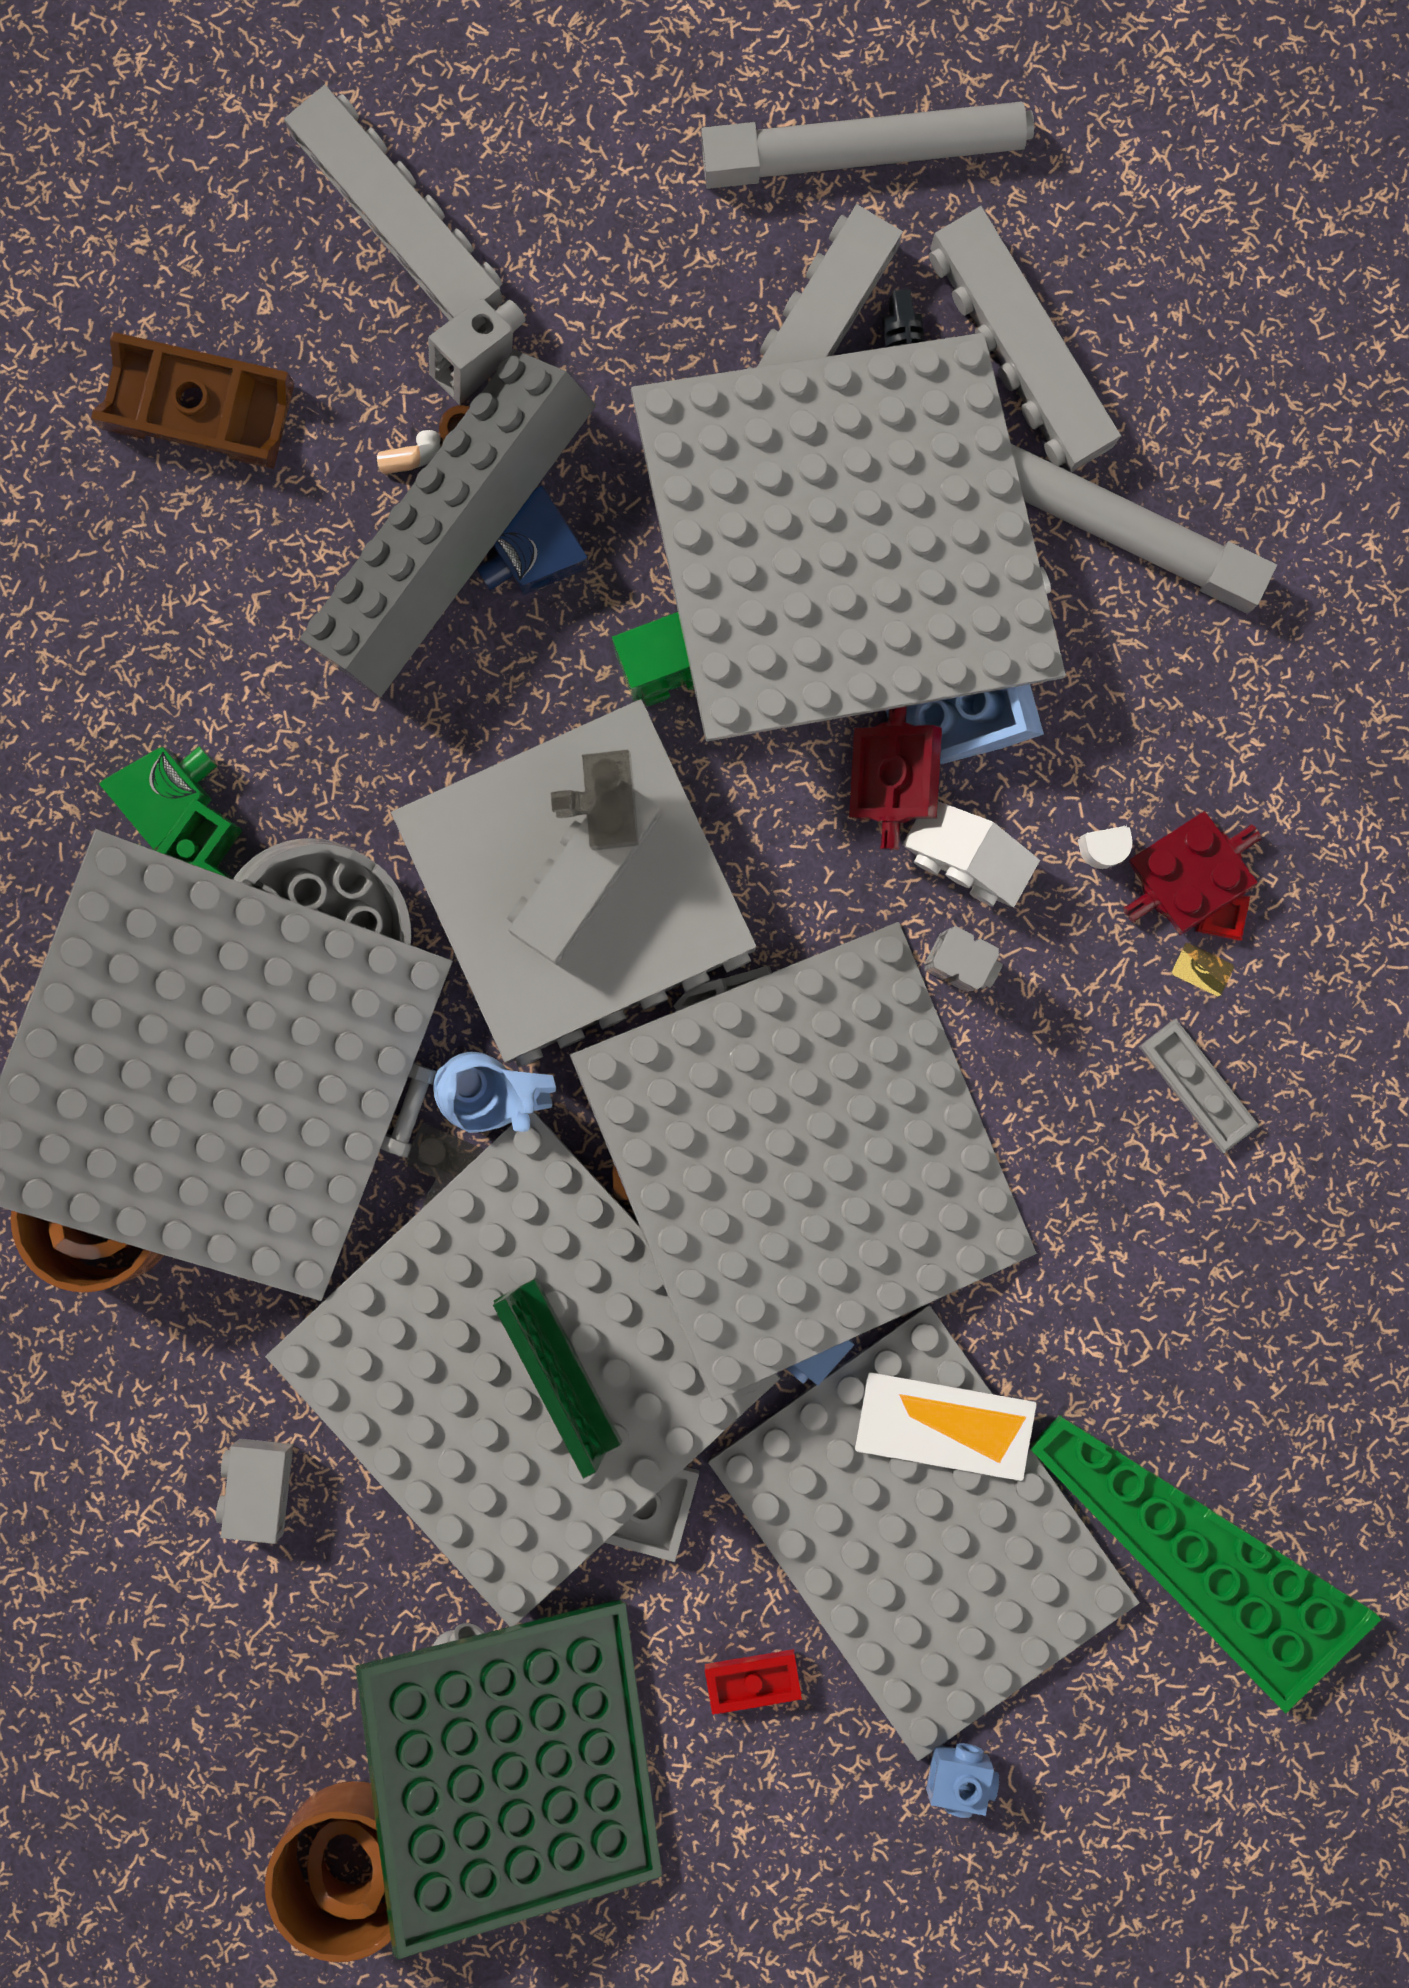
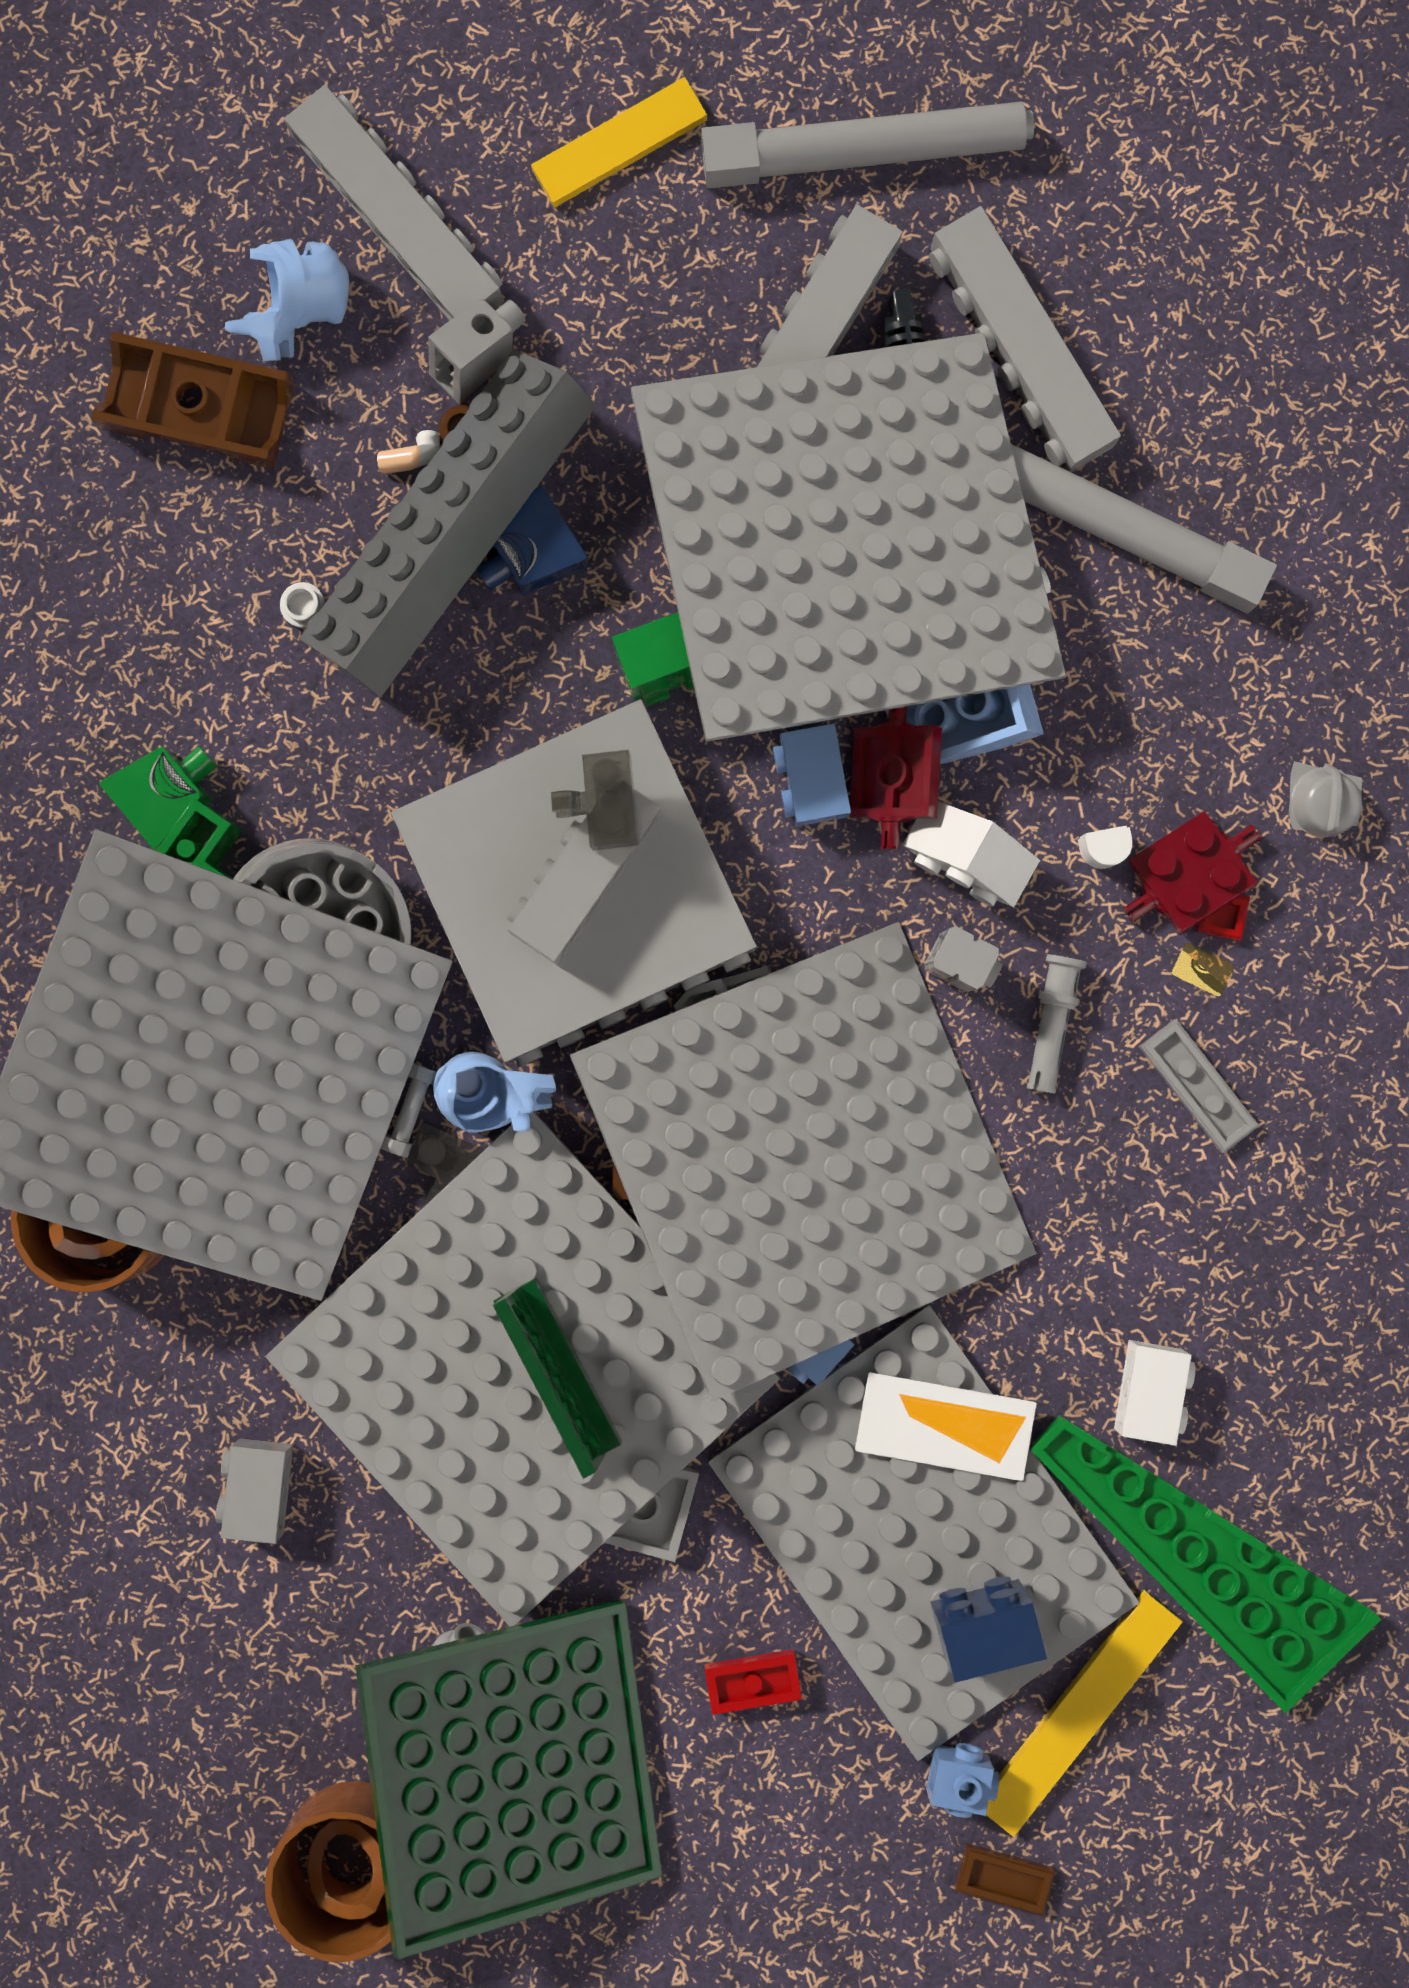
(301, 603): none -> white plate
(302, 292): none -> light blue piece
(619, 142): none -> yellow tile
(813, 775): none -> medium blue brick
(987, 1628): none -> dark blue brick
(1005, 1879): none -> reddish brown tile
(1058, 1000): none -> light grey pin
(1081, 1711): none -> yellow tile
(1154, 1393): none -> white brick
(1323, 799): none -> light grey piece

